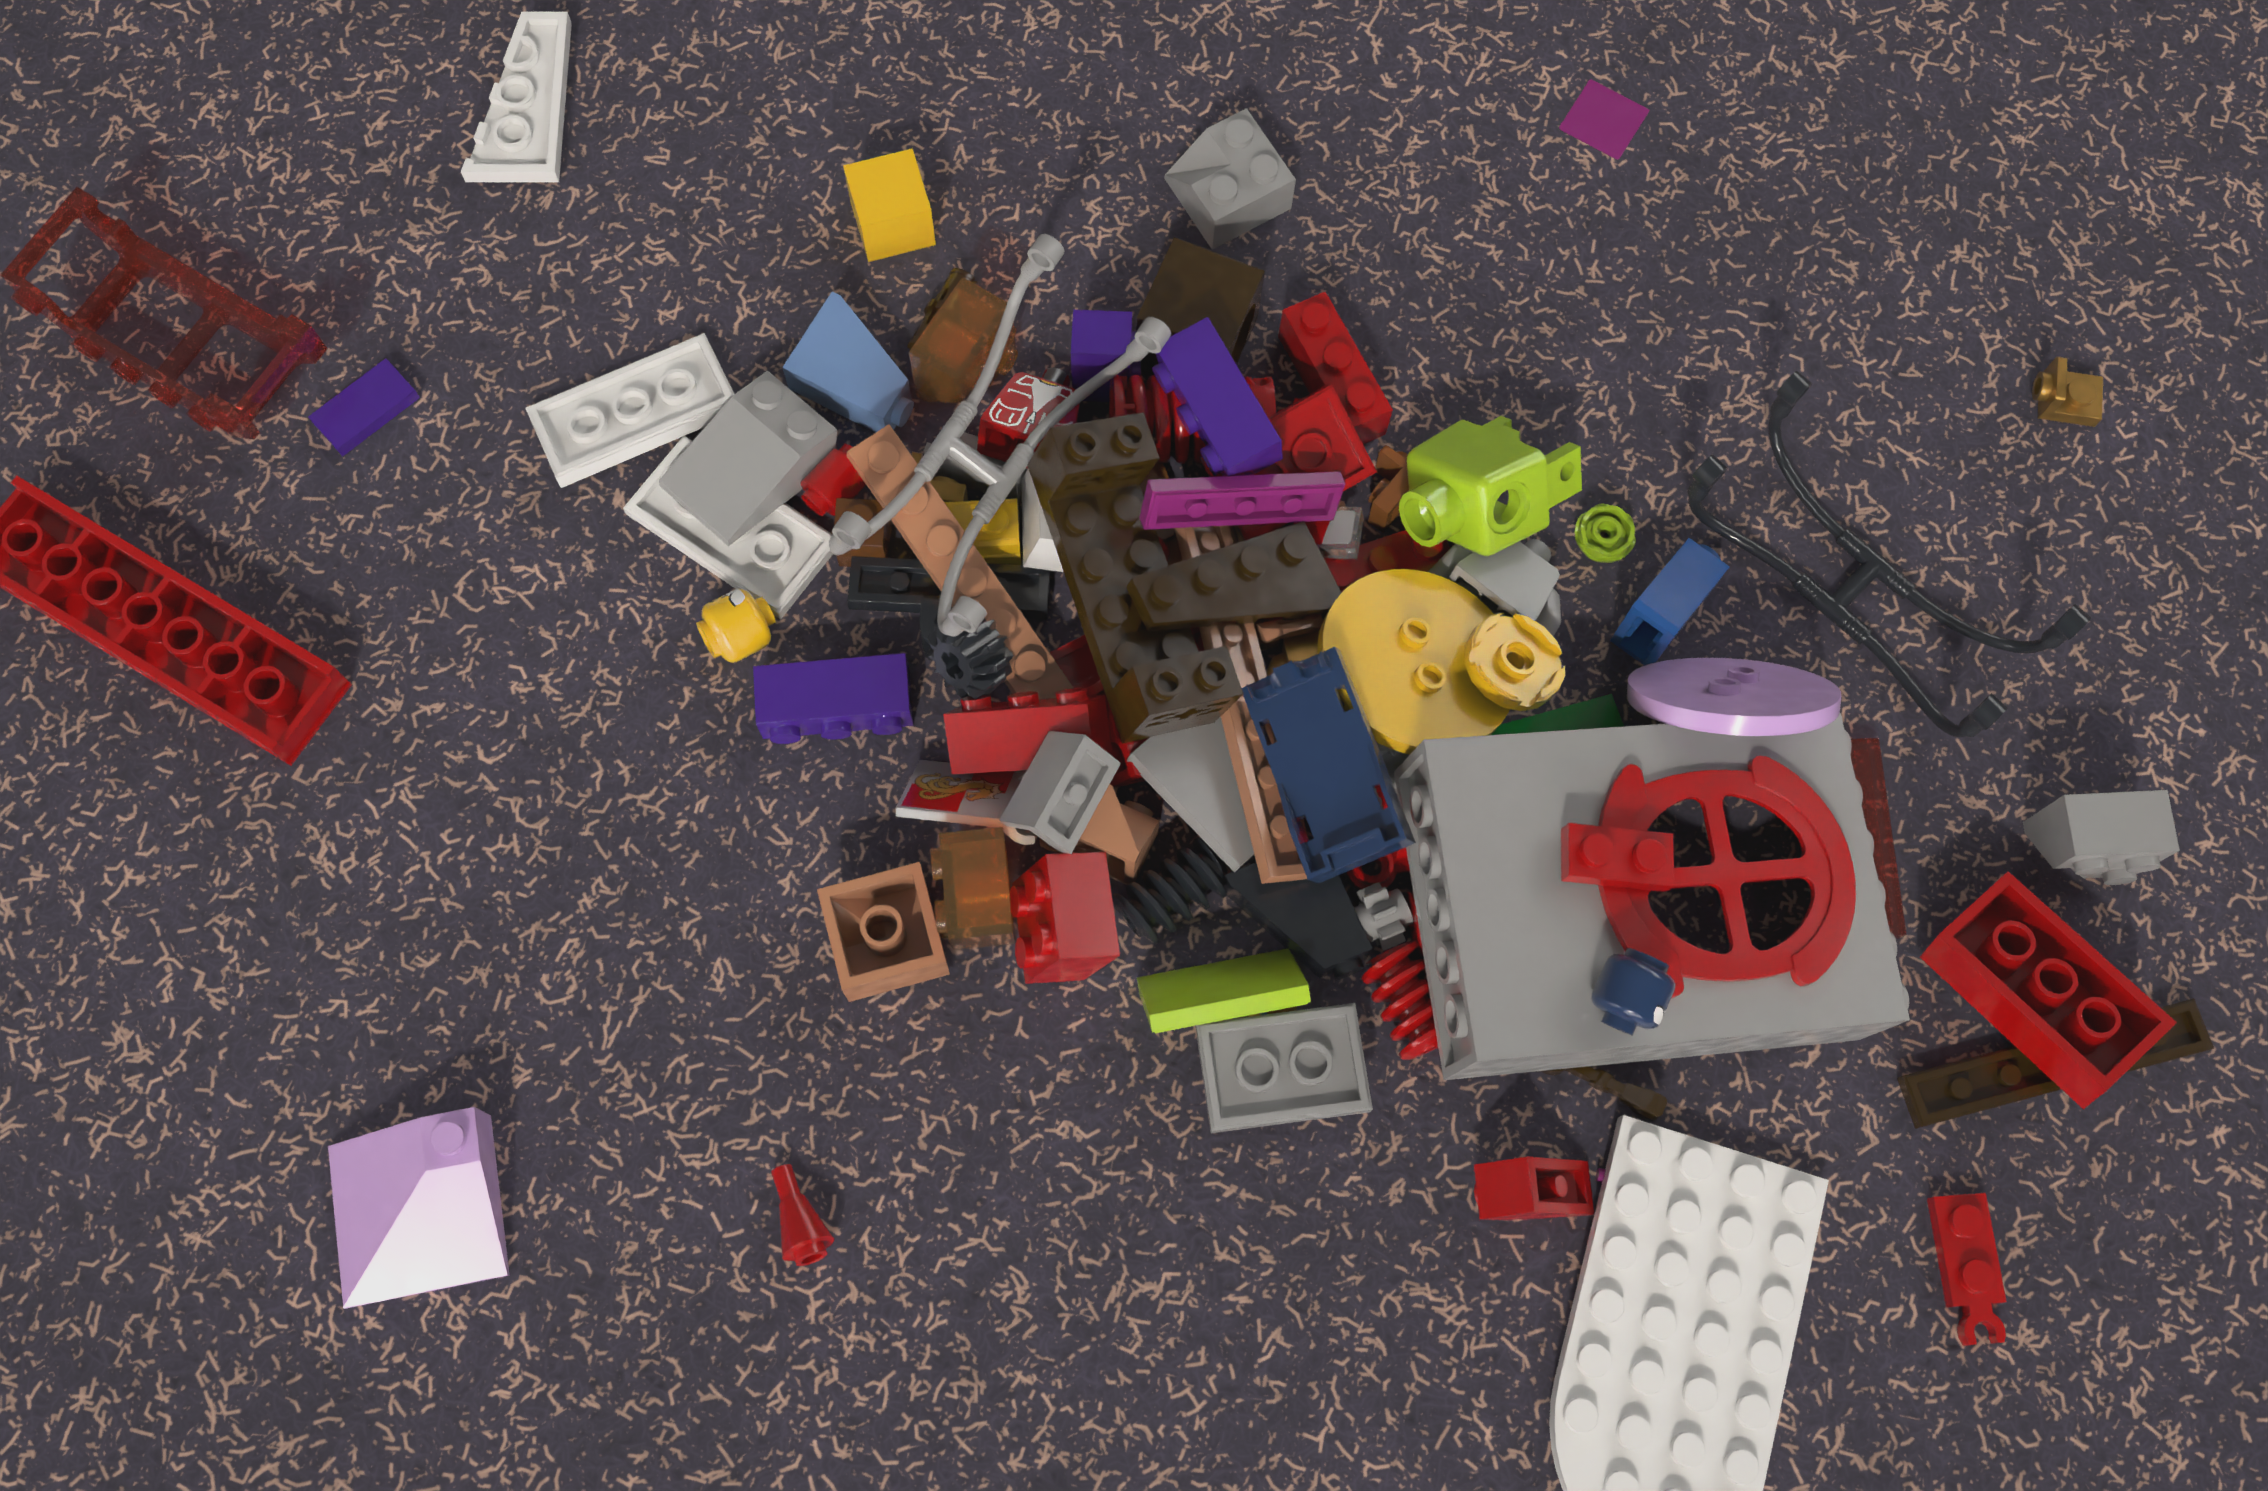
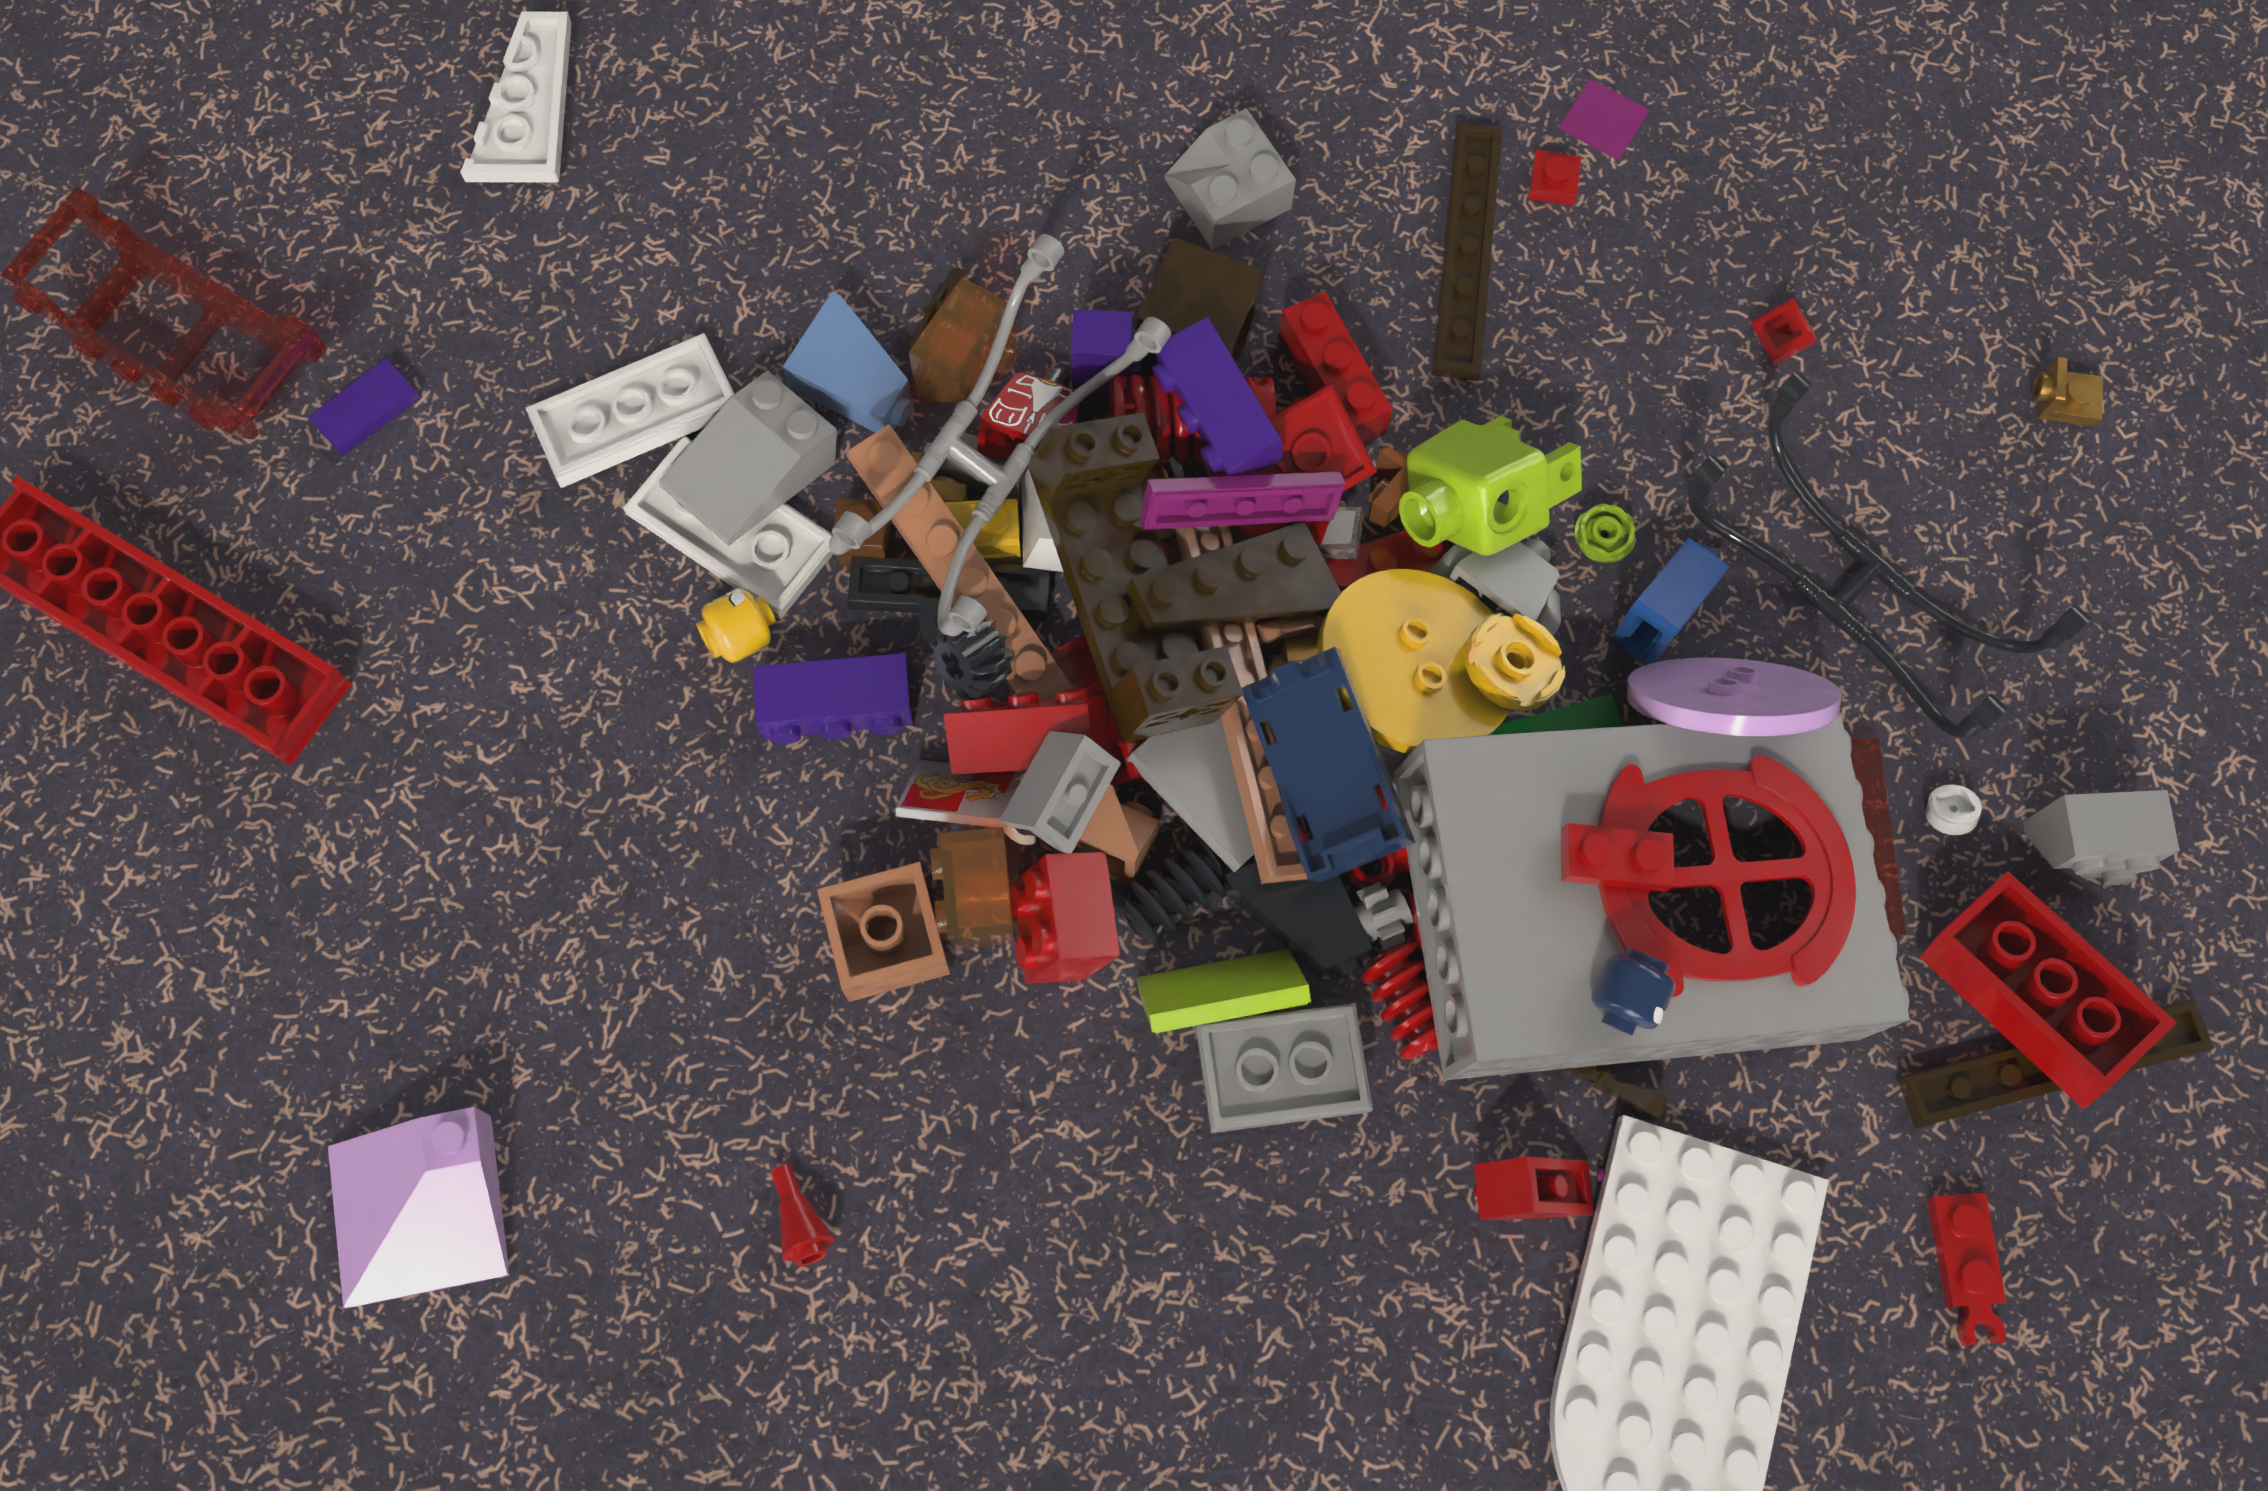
(831, 479): red brick -> none
(890, 205): yellow head -> none
(1467, 252): none -> dark brown tile
(1554, 177): none -> red plate
(1783, 331): none -> red tile
(1953, 809): none -> white tile

